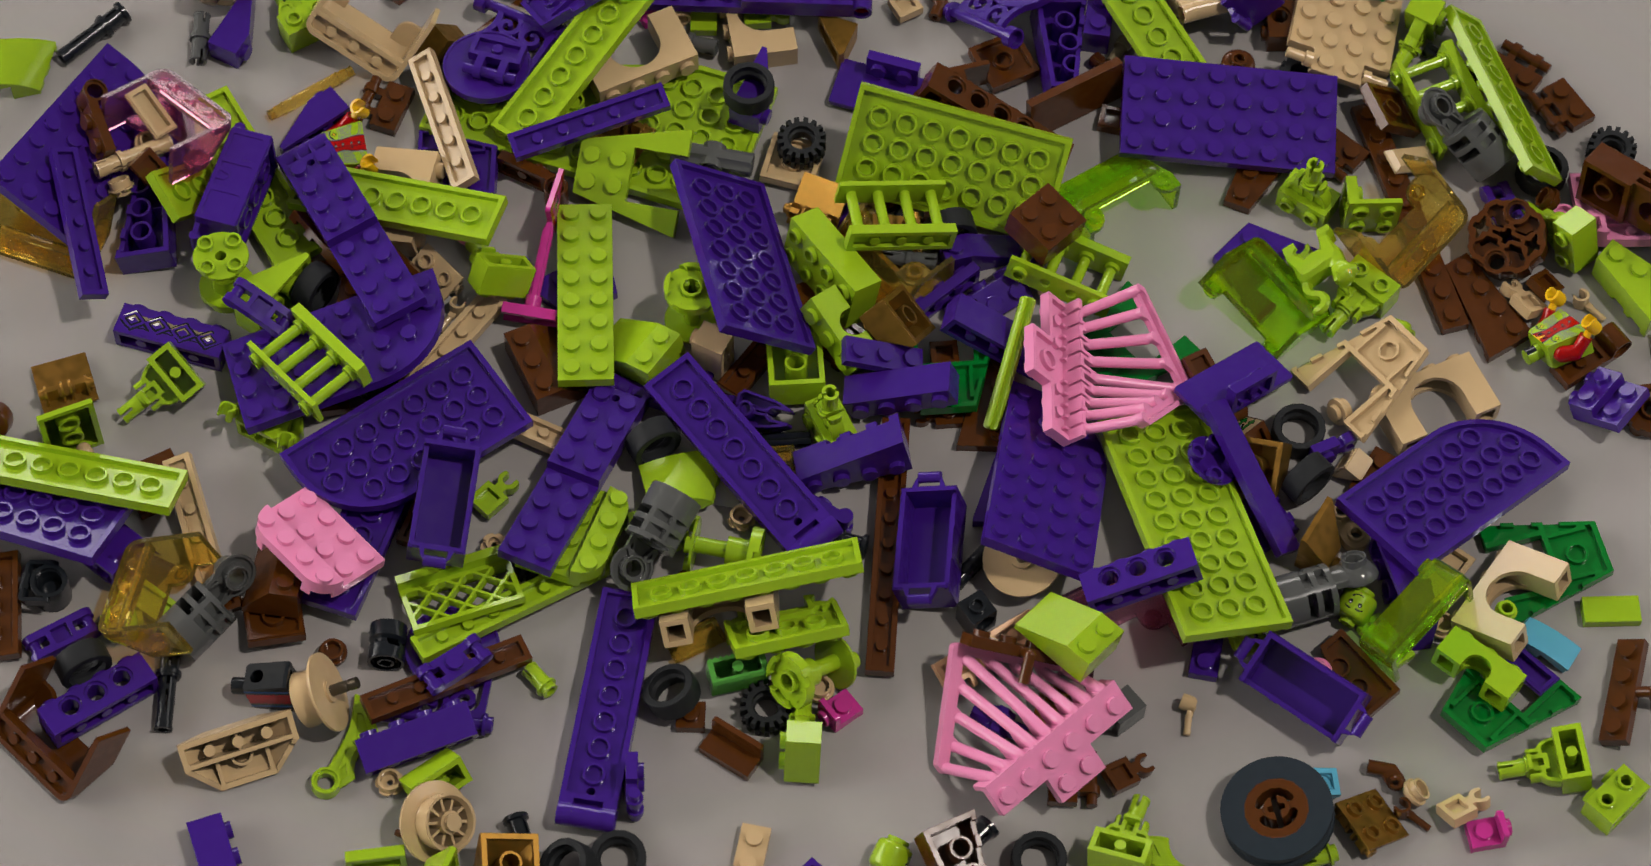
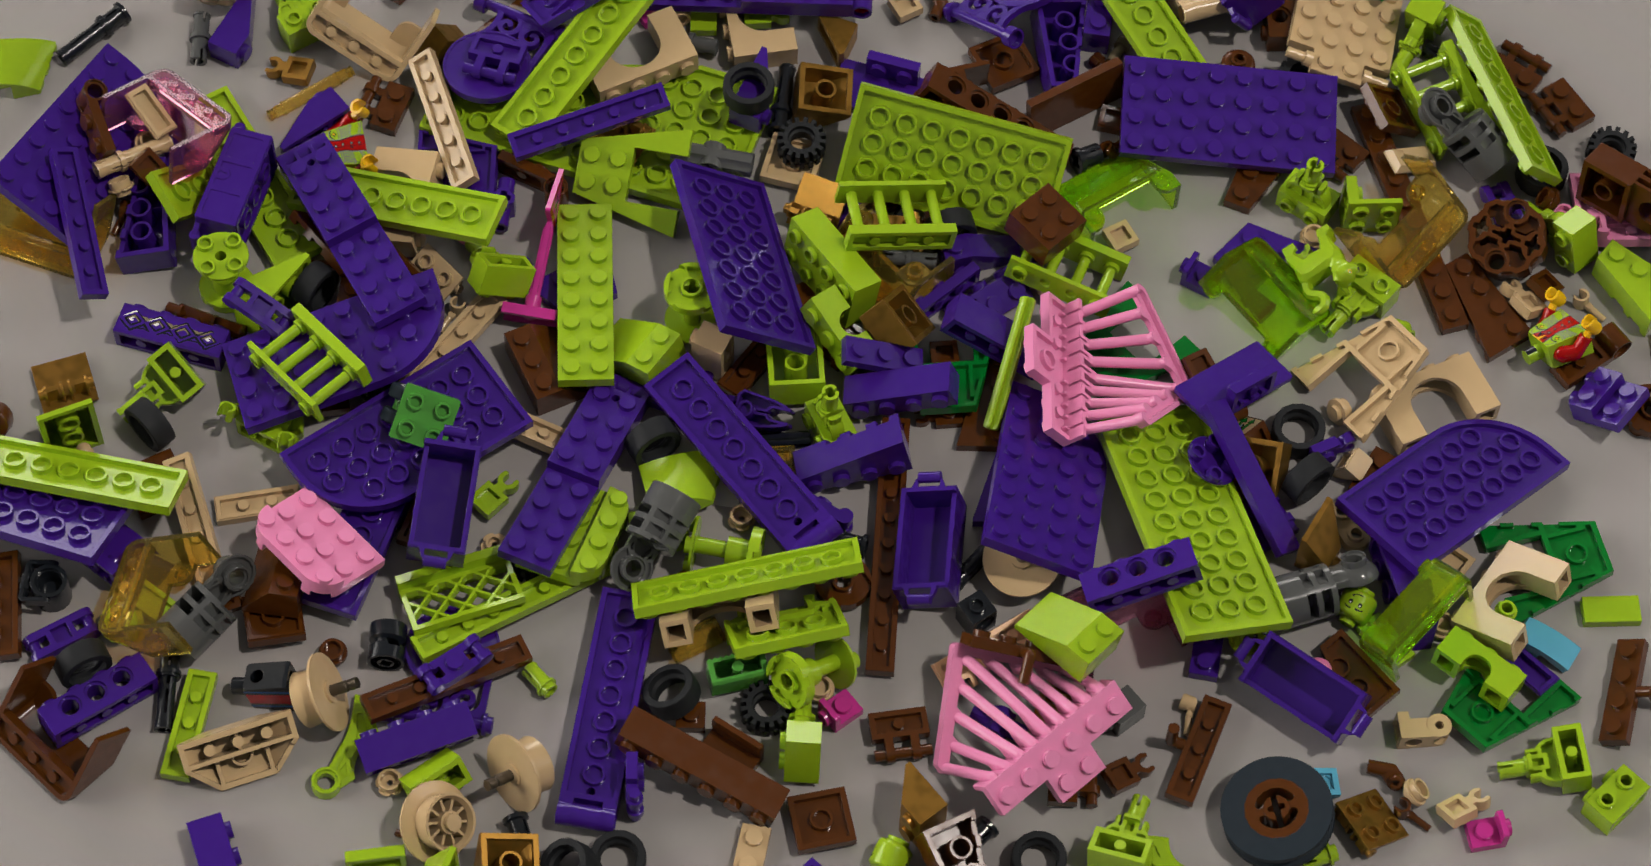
(121, 218): none -> reddish brown hand
(149, 424): none -> black tyre
(182, 310): none -> reddish brown piece
(189, 719): none -> lime plate
(247, 505): none -> tan tile
(294, 71): none -> pearl gold plate
(418, 413): none -> bright green plate
(506, 187): none -> dark purple axle
(519, 770): none -> tan piece
(701, 767): none -> reddish brown brick
(781, 108): none -> black pin
(821, 820): none -> reddish brown plate
(822, 93): none -> pearl gold slope
(848, 597): none -> reddish brown plate
(900, 726): none -> reddish brown plate
(920, 805): none -> pearl gold slope
(1086, 157): none -> black bush
(1110, 149): none -> reddish brown hand
(1120, 236): none -> tan plate
(1193, 272): none -> dark purple bracket
(1196, 750): none -> reddish brown plate
(1309, 236): none -> tan plate
(1420, 731): none -> tan leg

